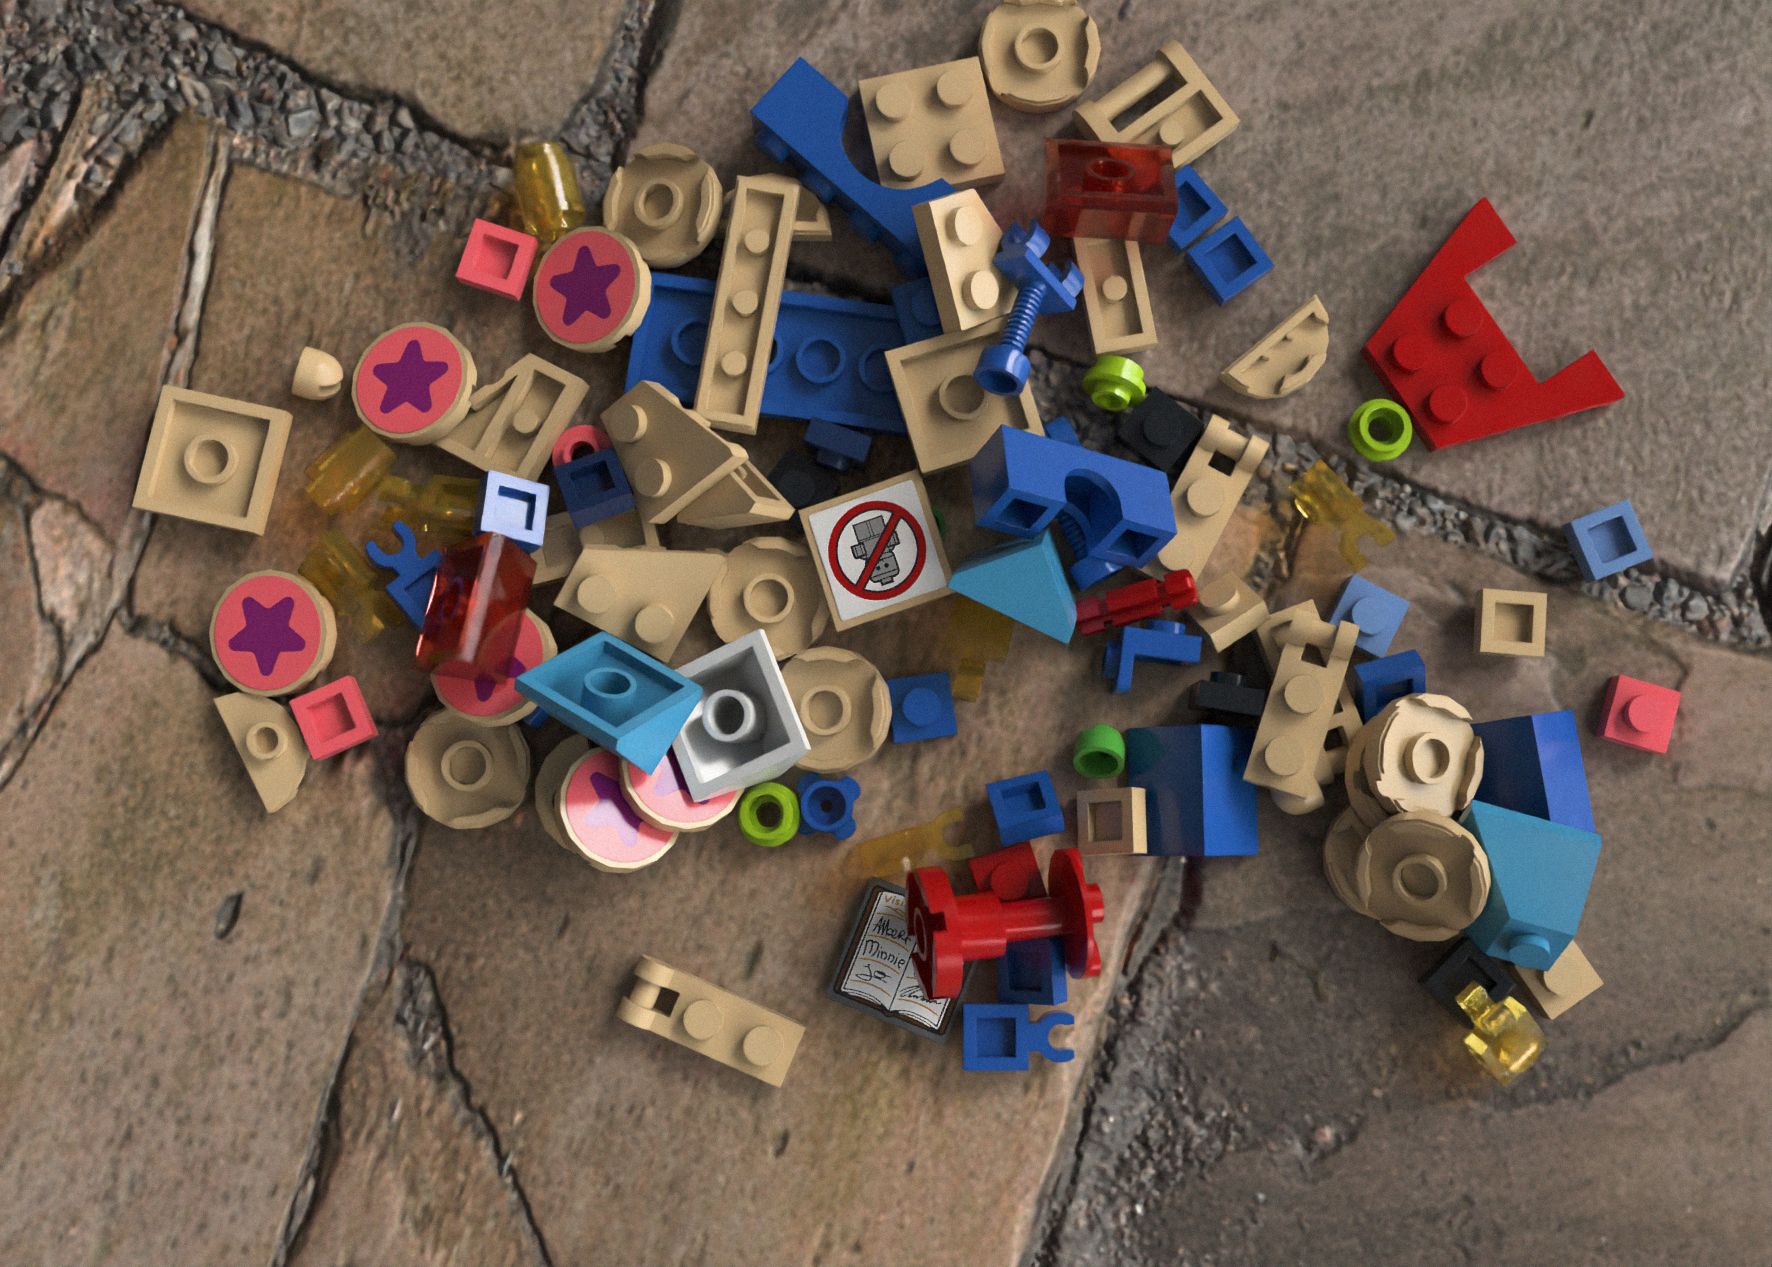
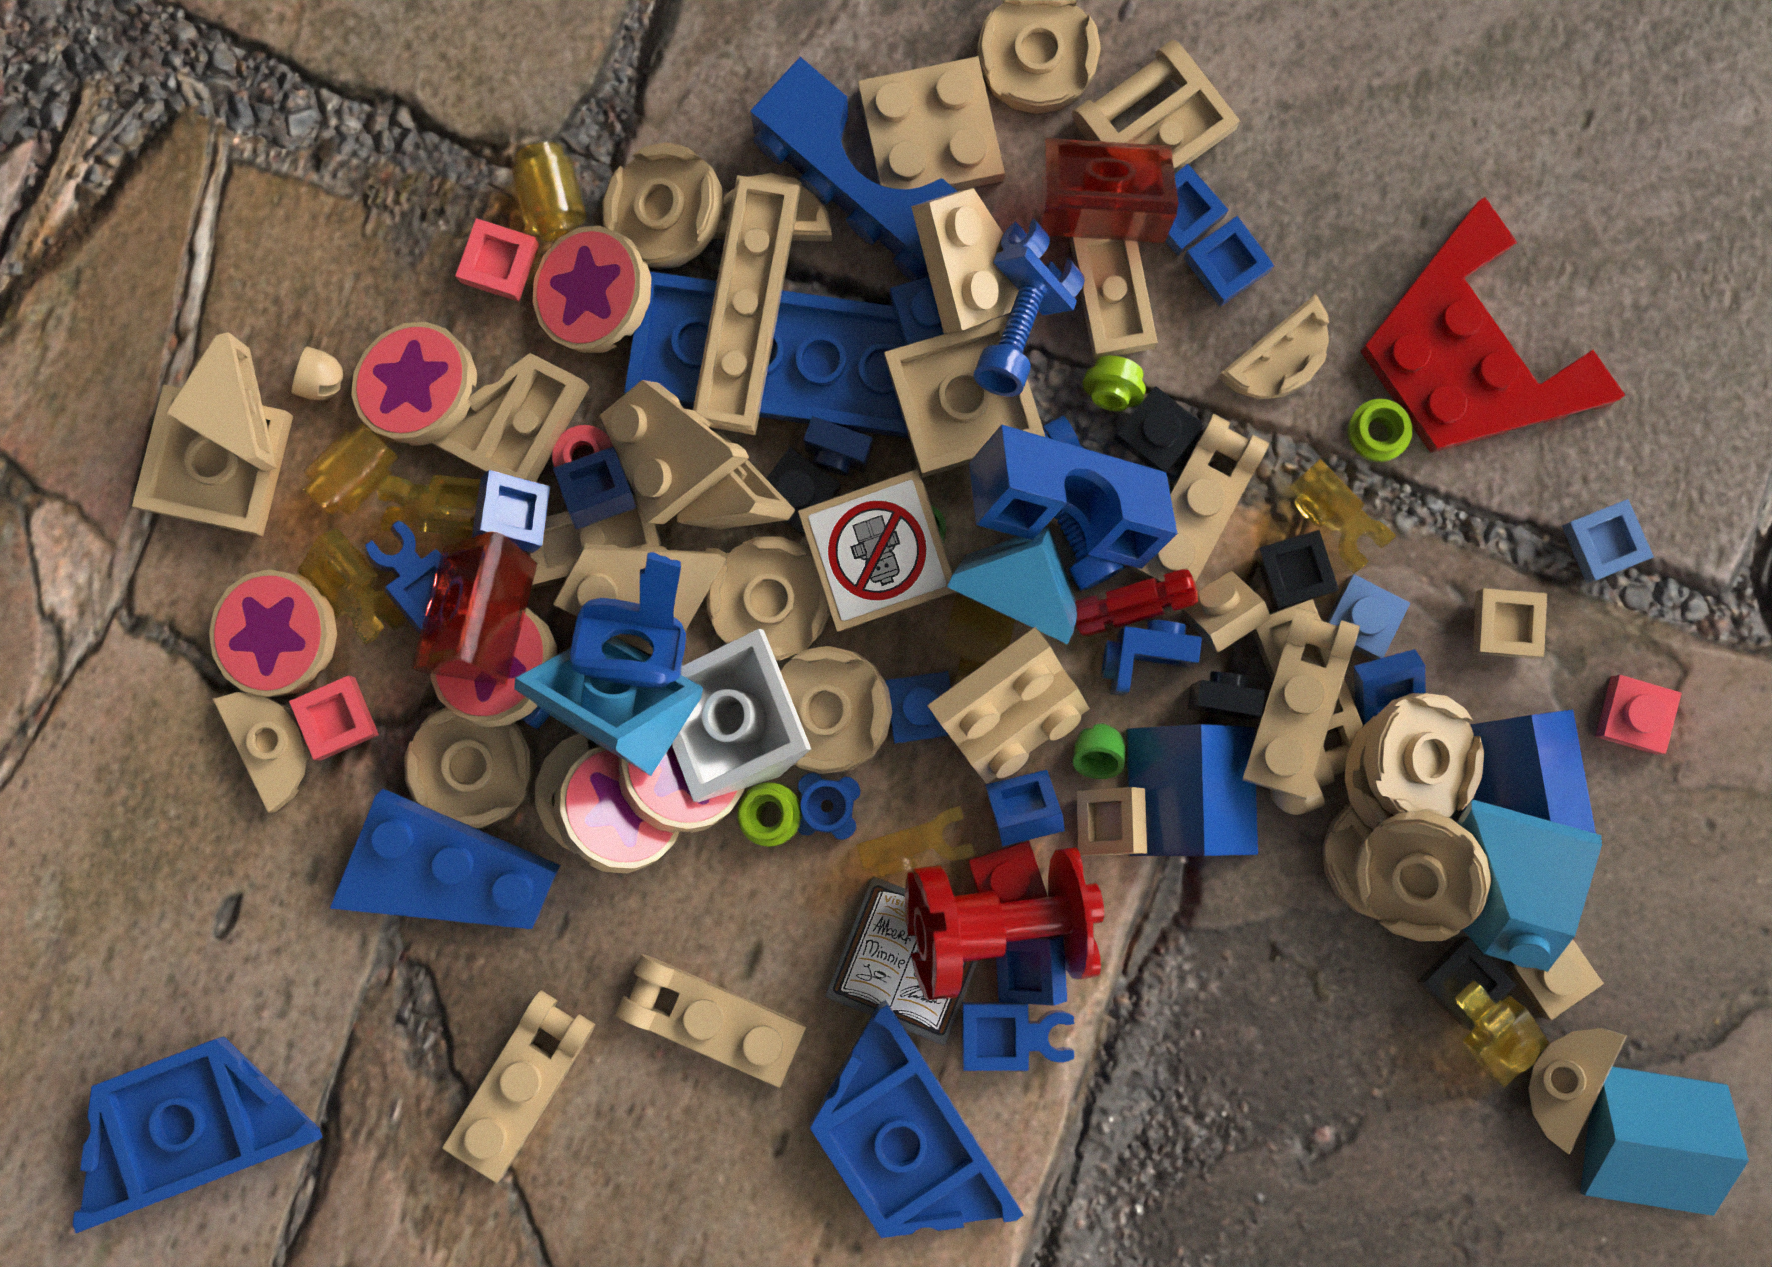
(181, 1128): none -> blue wing
(225, 402): none -> tan slope
(440, 869): none -> blue wing
(517, 1089): none -> tan plate
(650, 620): none -> blue piece
(904, 1139): none -> blue wing
(1010, 707): none -> tan plate
(1296, 570): none -> black plate
(1570, 1080): none -> tan plate
(1663, 1142): none -> dark azure slope

